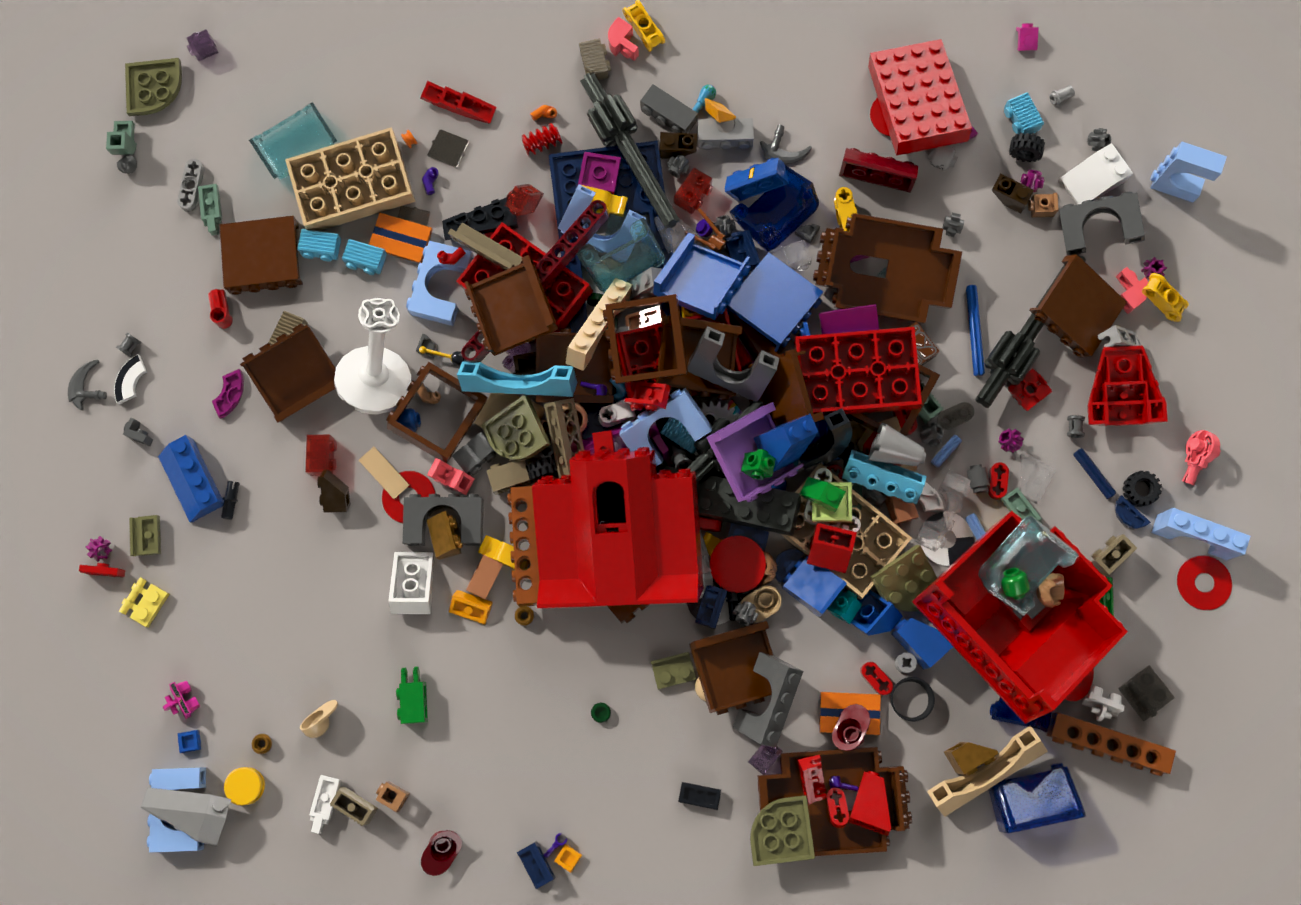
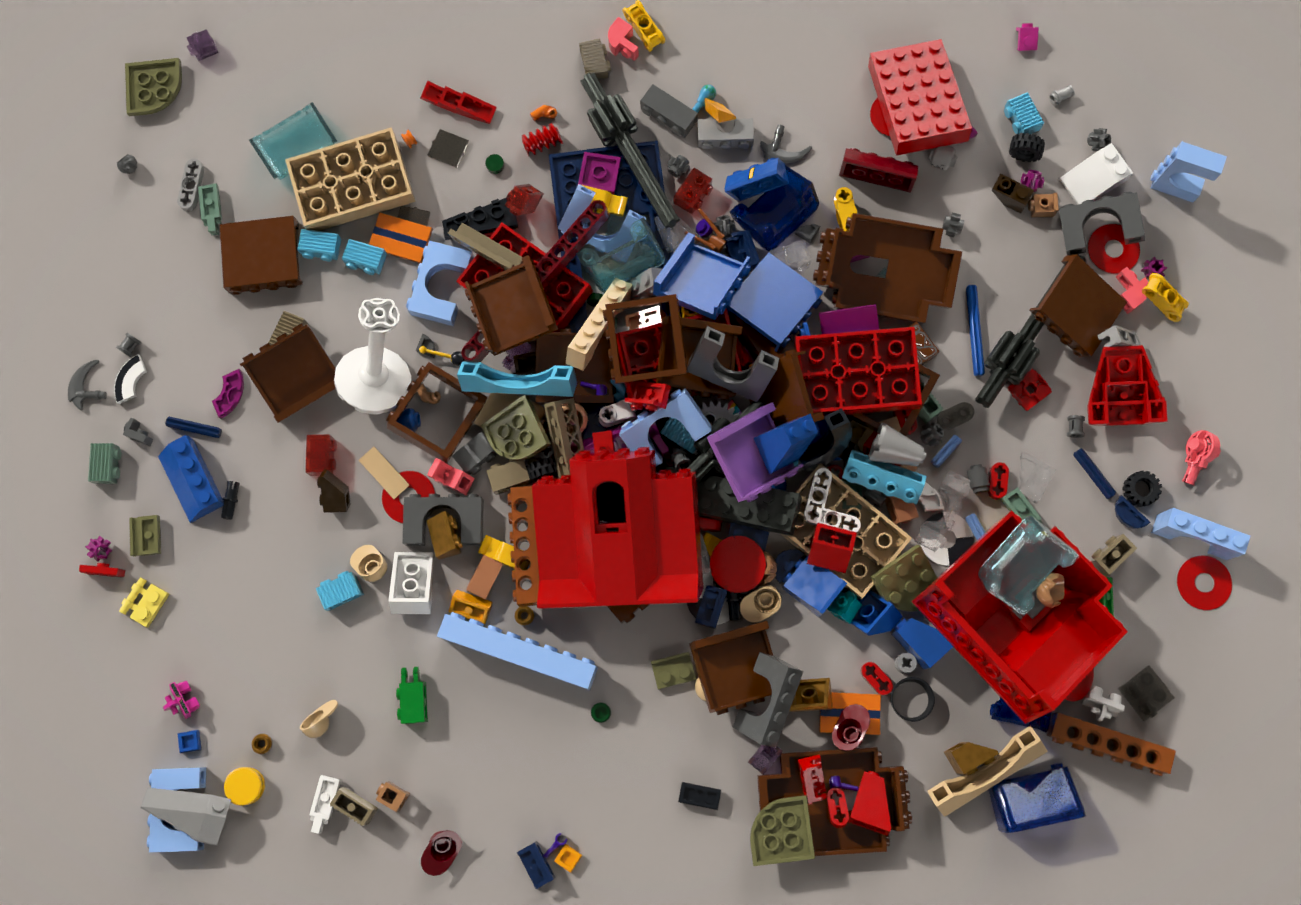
(104, 463): none -> sand green brick
(121, 139): sand green brick -> none
(193, 427): none -> dark blue axle
(219, 307): red piece -> none
(339, 591): none -> medium azure brick
(368, 563): none -> tan cap
(428, 180): dark purple arm -> none
(448, 258): red arm -> none
(494, 163): none -> dark green tile
(519, 652): none -> light blue brick
(677, 144): dark brown slope -> none
(745, 613): dark grey gear -> none
(758, 464): green brick -> none
(812, 695): none -> pearl gold slope
(822, 493): green slope -> none
(844, 511): yellowish green tile -> none
(1010, 440): magenta gear -> none
(1015, 583): green head -> none
(1097, 252): none -> red sticker

